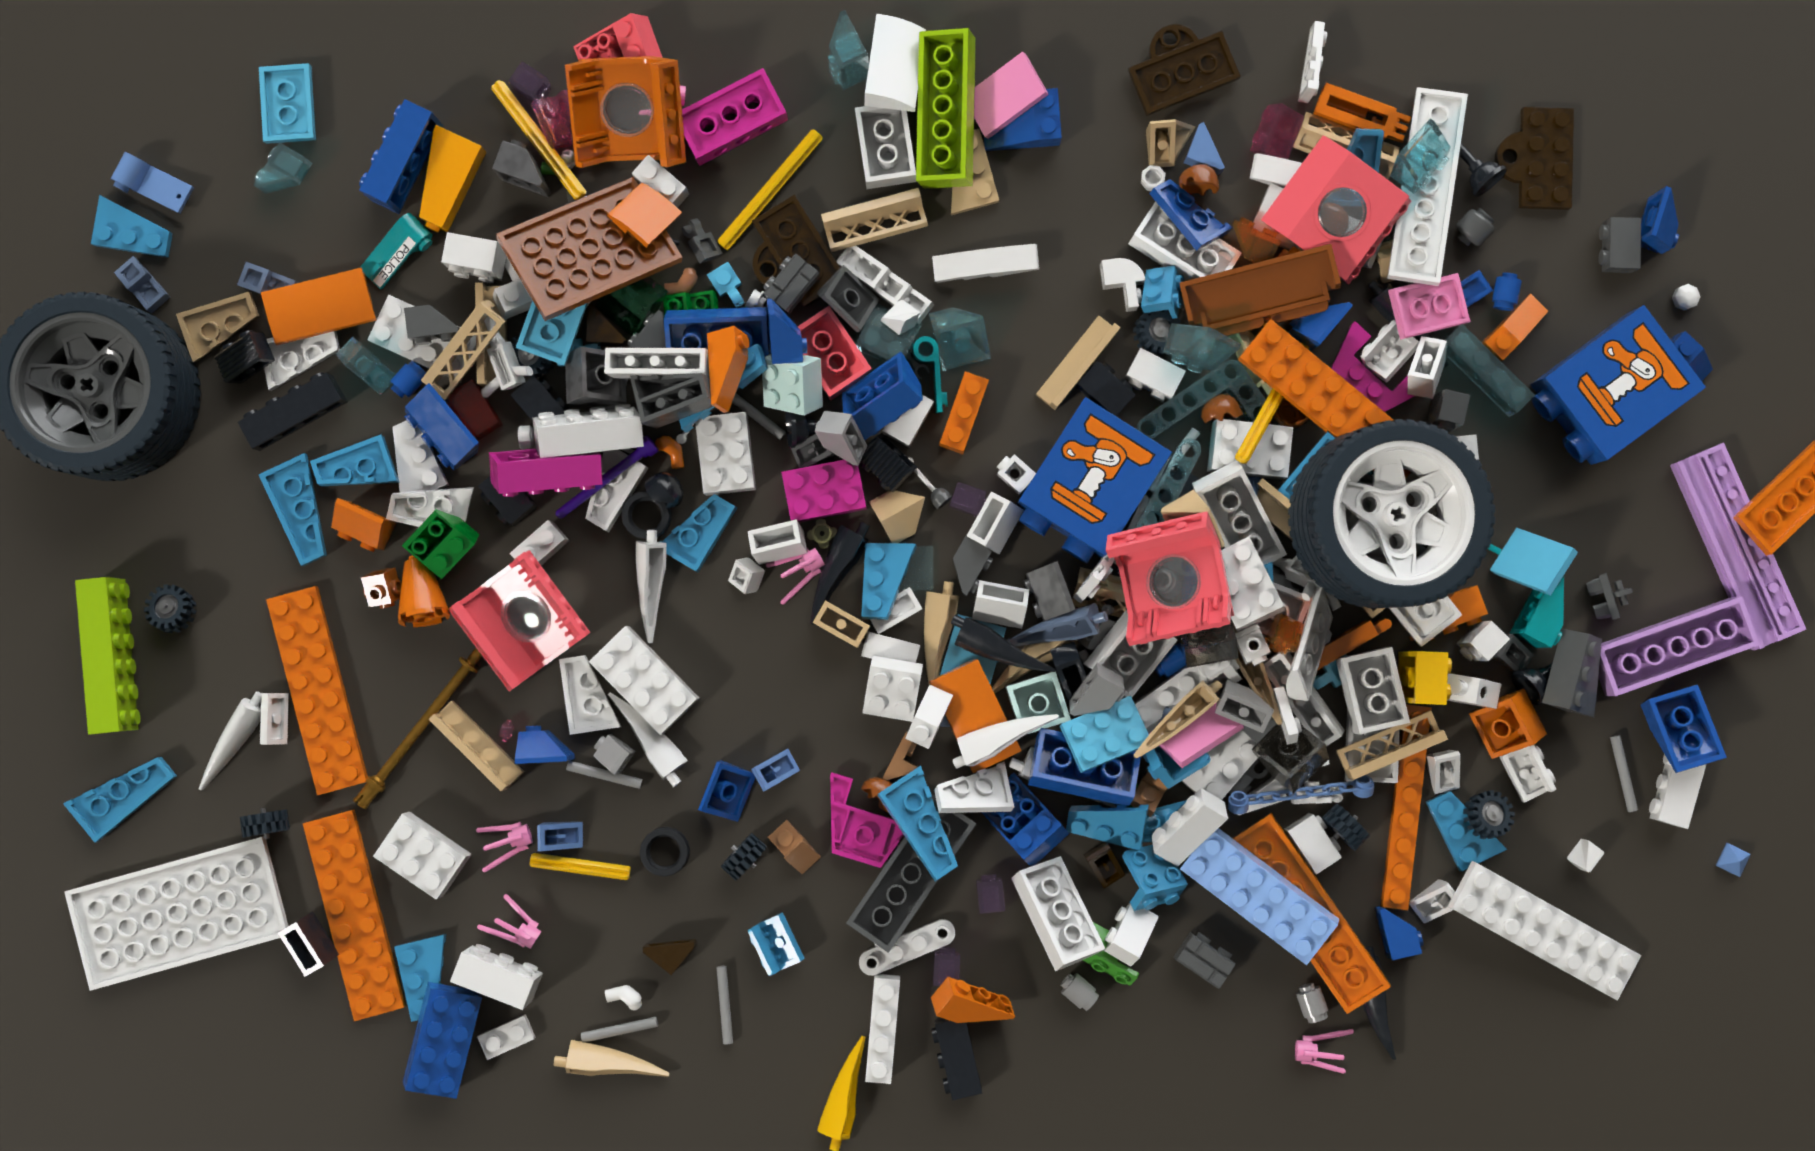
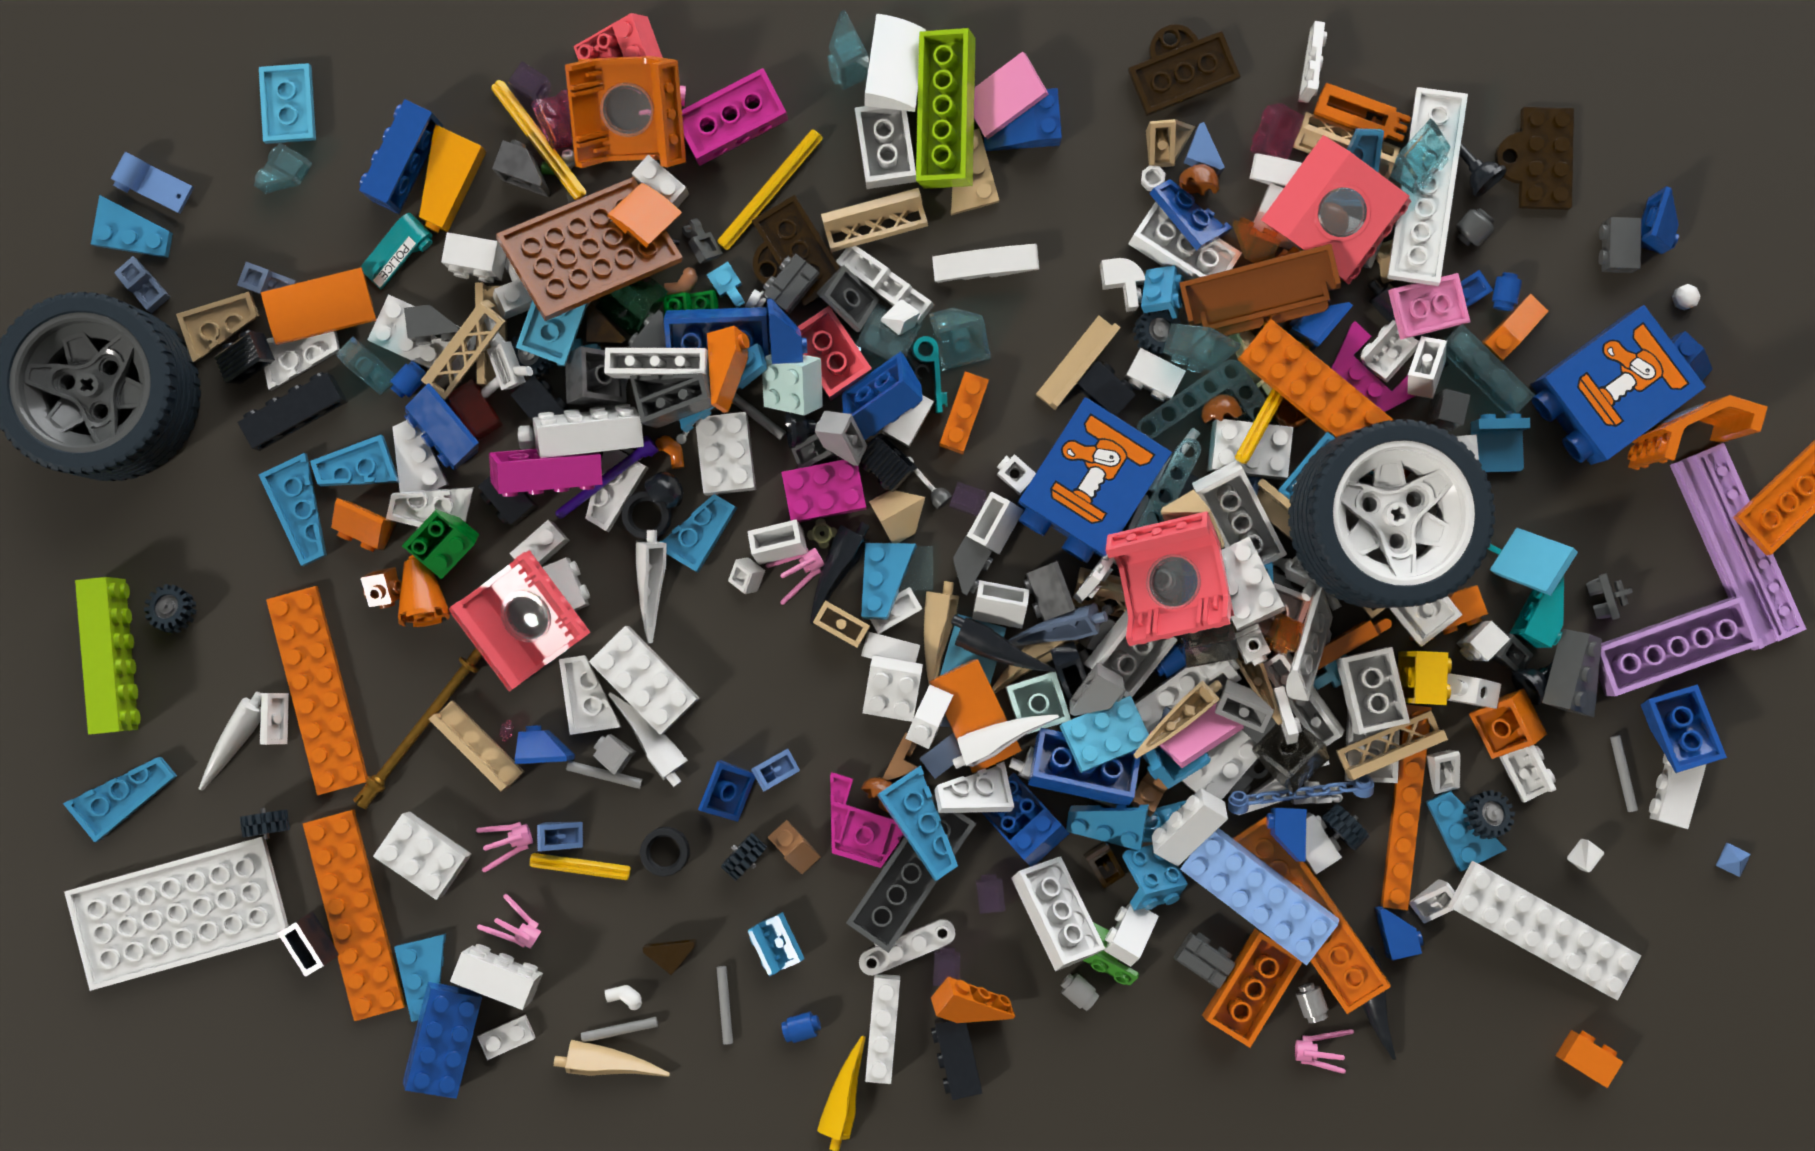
(565, 577): none -> white brick
(801, 1027): none -> blue brick
(941, 756): none -> sand blue slope
(1252, 988): none -> orange brick
(1289, 830): none -> blue slope
(1500, 442): none -> dark azure bracket
(1589, 1058): none -> orange brick
(1729, 416): none -> orange panel

